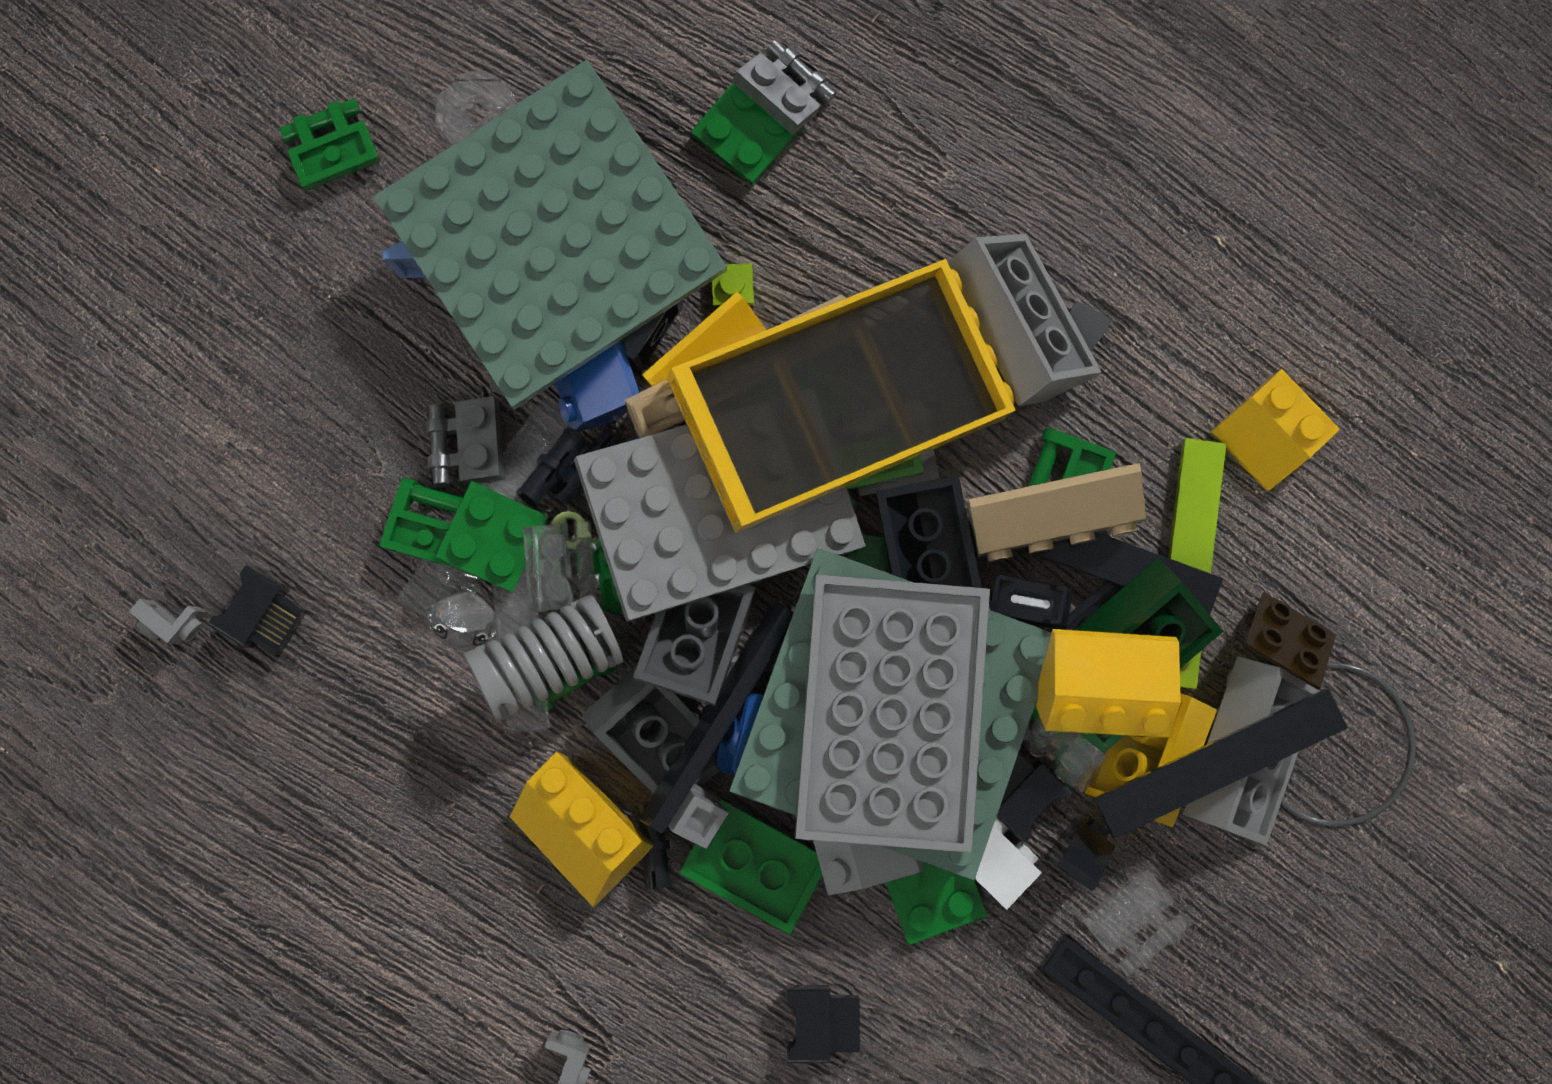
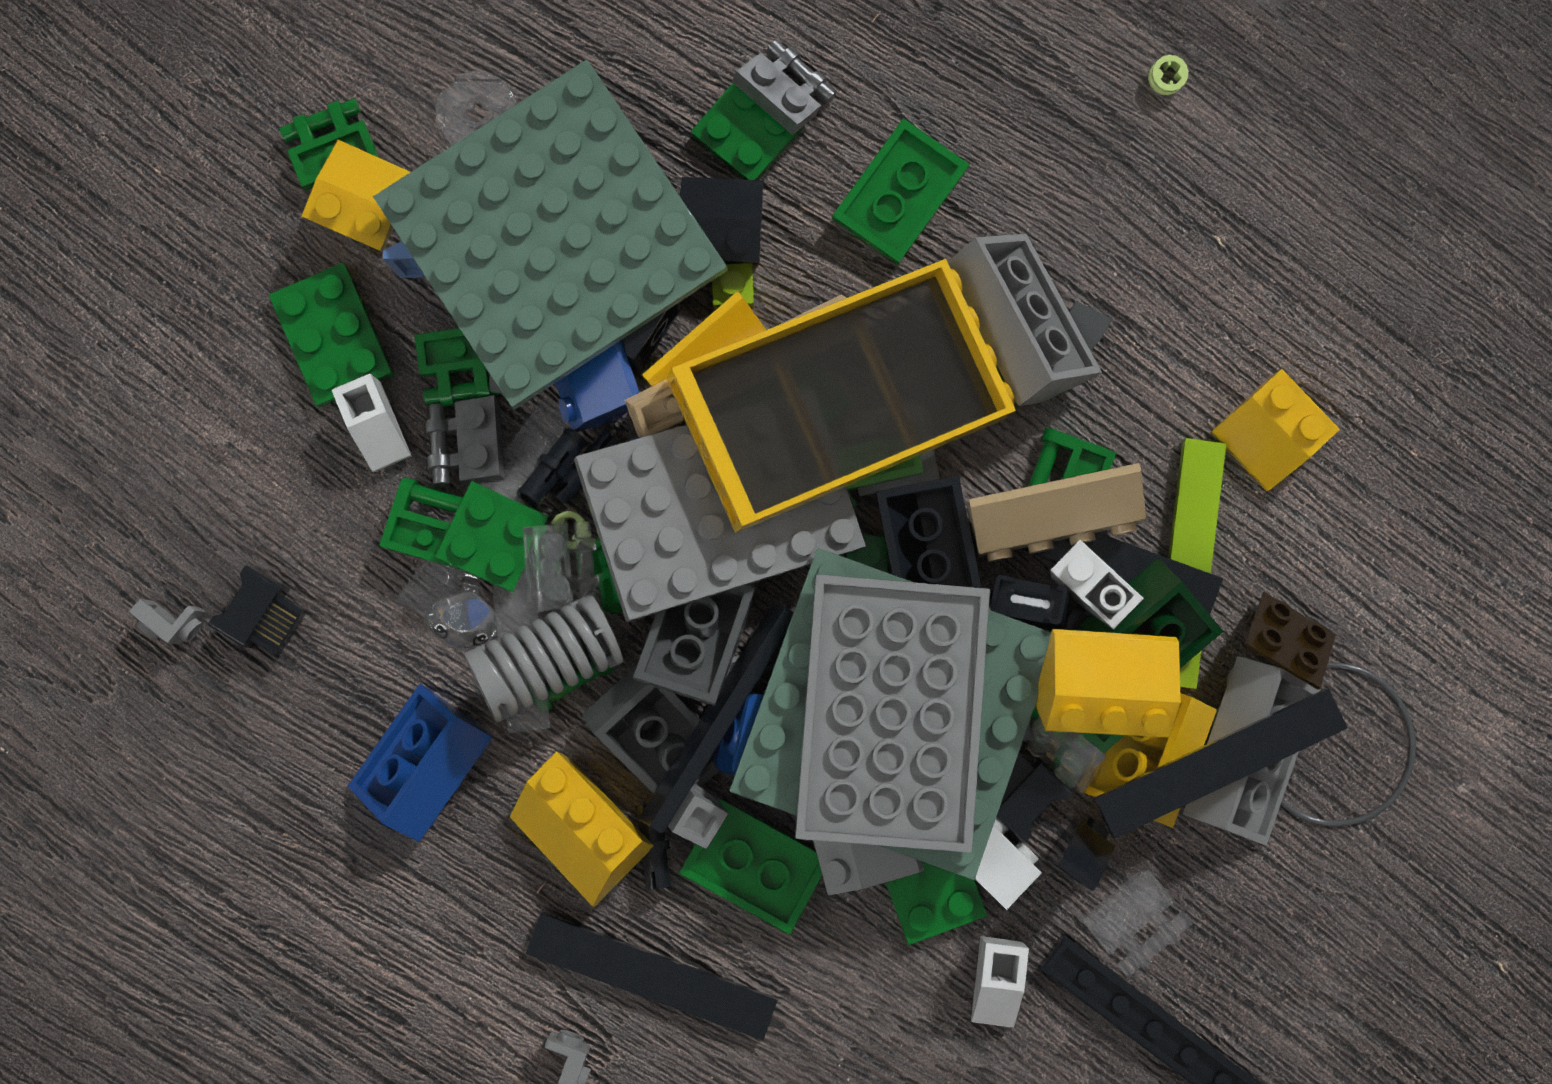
(330, 332): none -> green plate
(345, 194): none -> yellow slope
(371, 422): none -> white slope
(419, 763): none -> blue slope
(448, 353): none -> green plate
(652, 976): none -> black tile
(727, 214): none -> black slope
(822, 1023): black piece -> none
(900, 192): none -> green plate
(999, 981): none -> white slope
(1095, 585): none -> white slope
(1156, 74): none -> yellowish green bush

